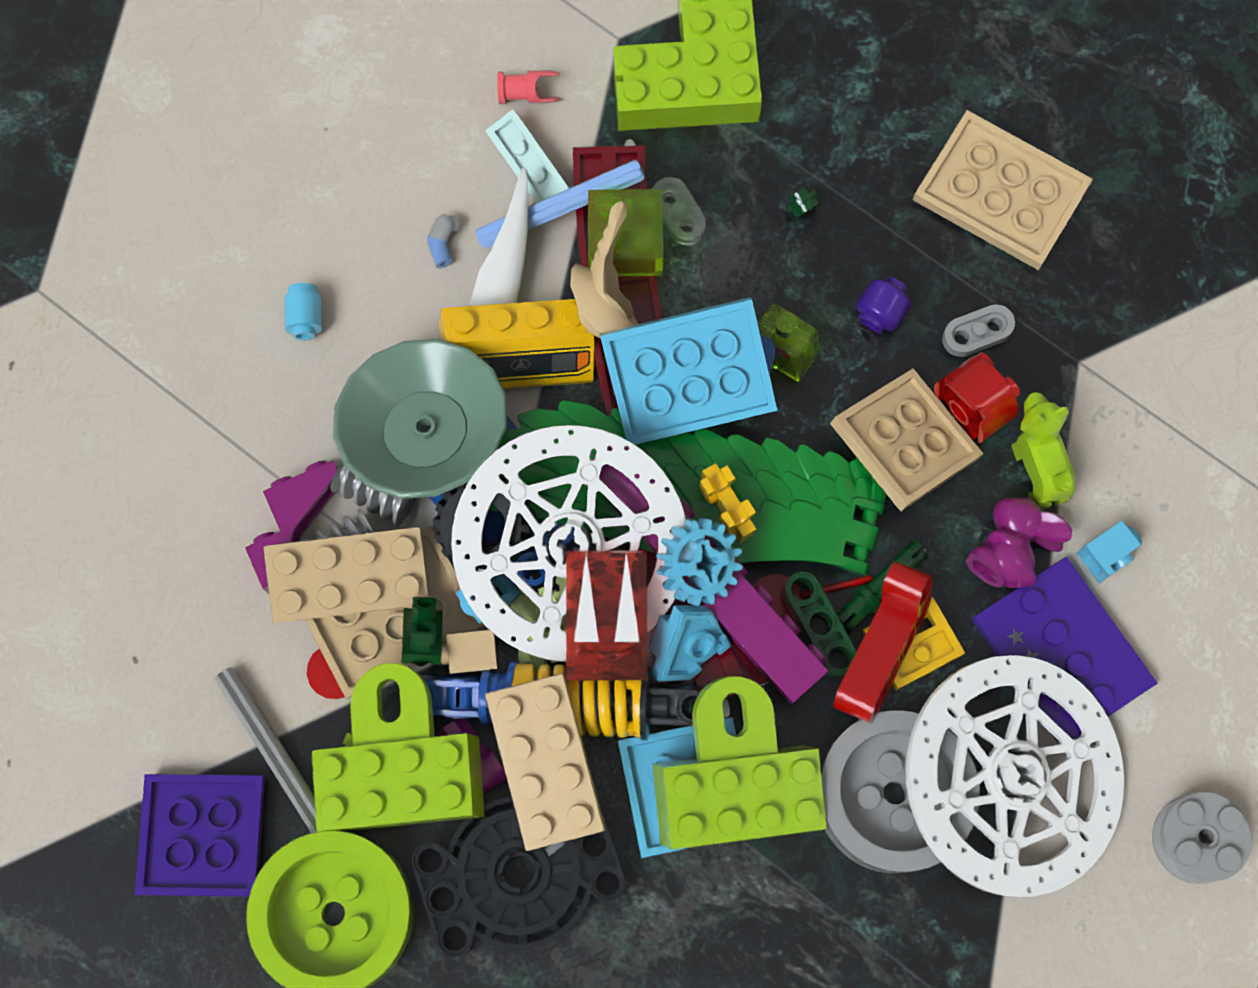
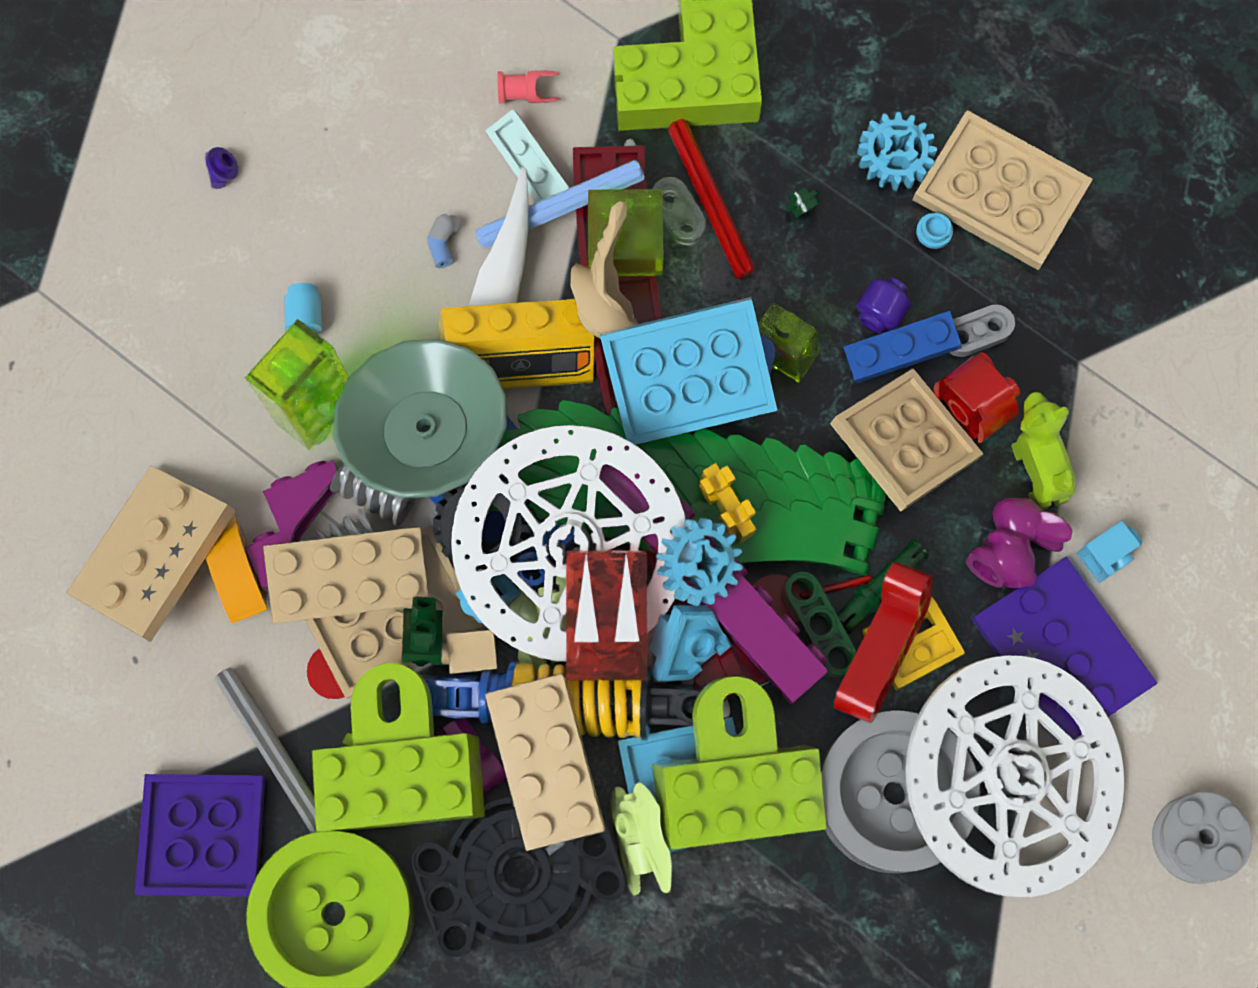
(151, 552): none -> tan plate
(221, 167): none -> dark purple plate
(235, 575): none -> light orange brick
(300, 384): none -> clear neon green brick
(639, 837): none -> yellowish green piece
(711, 199): none -> red axle
(893, 137): none -> medium azure gear
(903, 347): none -> blue plate
(934, 230): none -> medium azure plate

